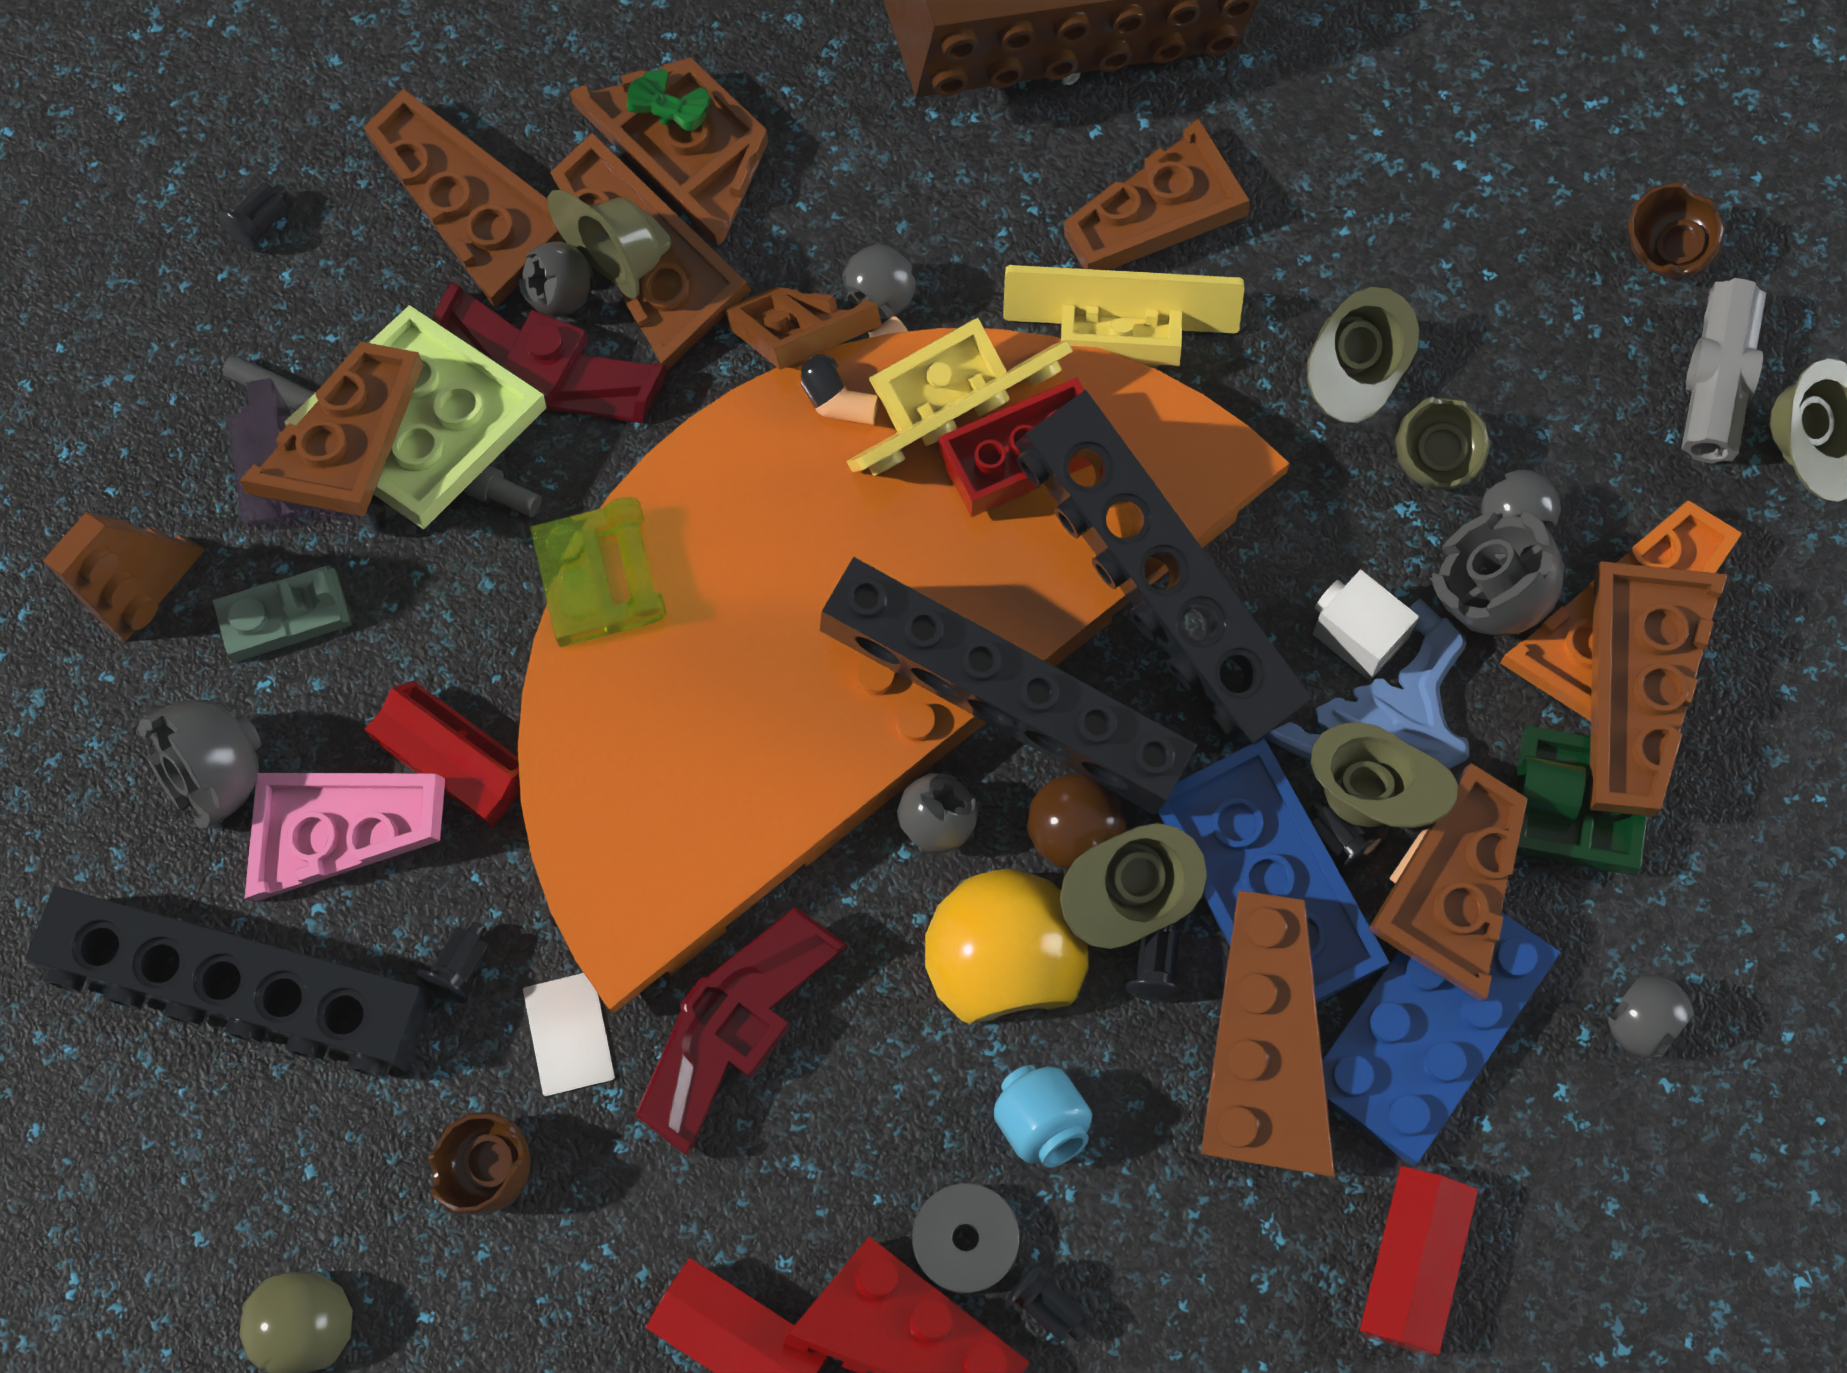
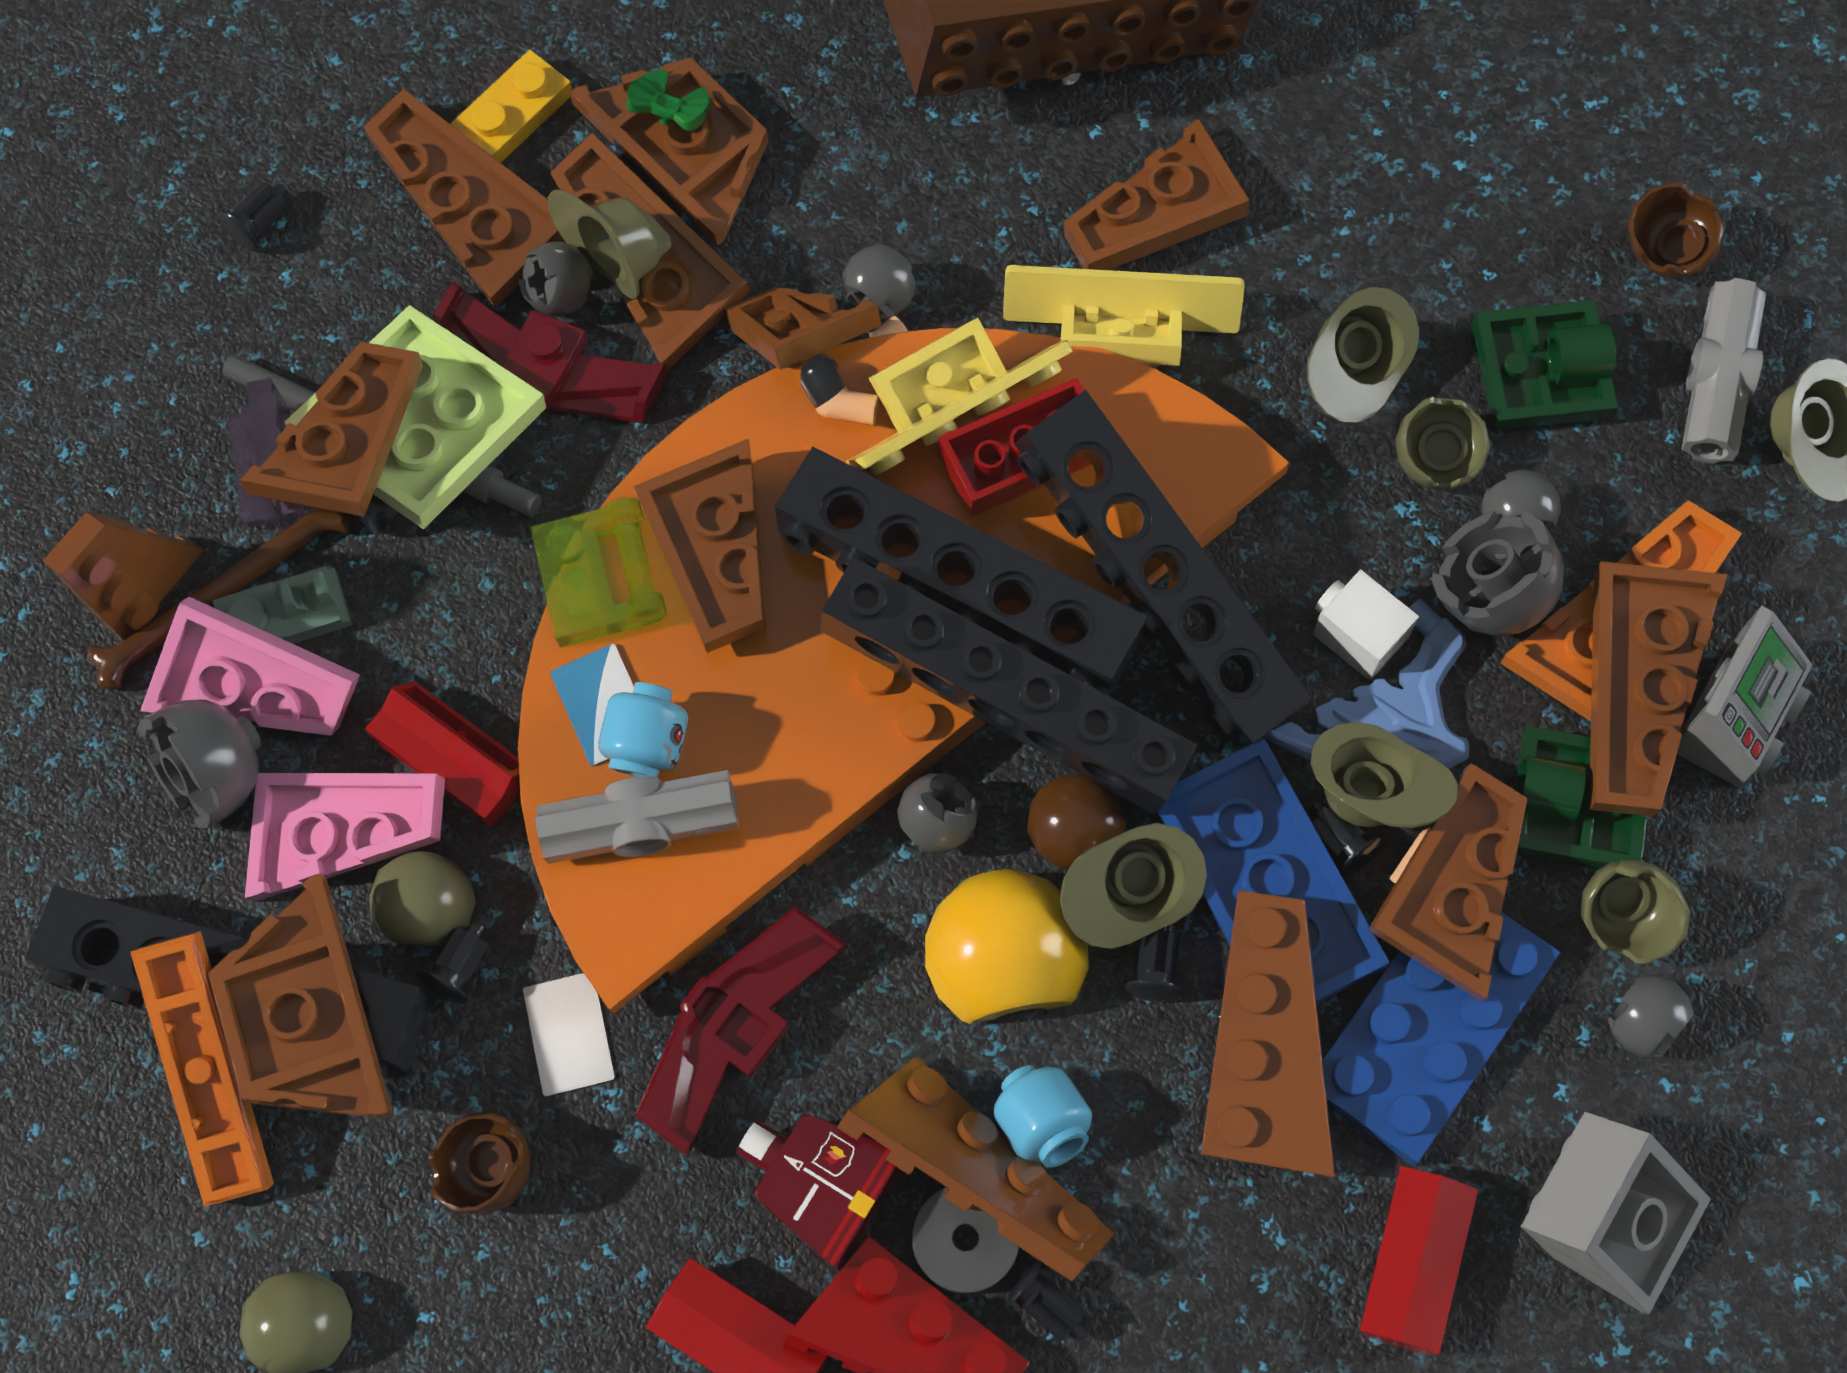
(117, 659): none -> reddish brown piece
(199, 1070): none -> orange plate
(248, 673): none -> bright pink wing
(298, 1014): none -> dark orange wing
(421, 899): none -> olive hair
(514, 106): none -> yellow plate
(585, 691): none -> dark azure sticker
(637, 816): none -> light grey piece
(643, 731): none -> medium azure head
(710, 541): none -> dark orange wing
(820, 1183): none -> dark red torso
(831, 489): none -> black brick
(959, 1147): none -> dark orange wing
(1546, 364): none -> dark green plate
(1617, 1210): none -> light grey slope
(1635, 910): none -> olive hair
(1747, 701): none -> light grey slope

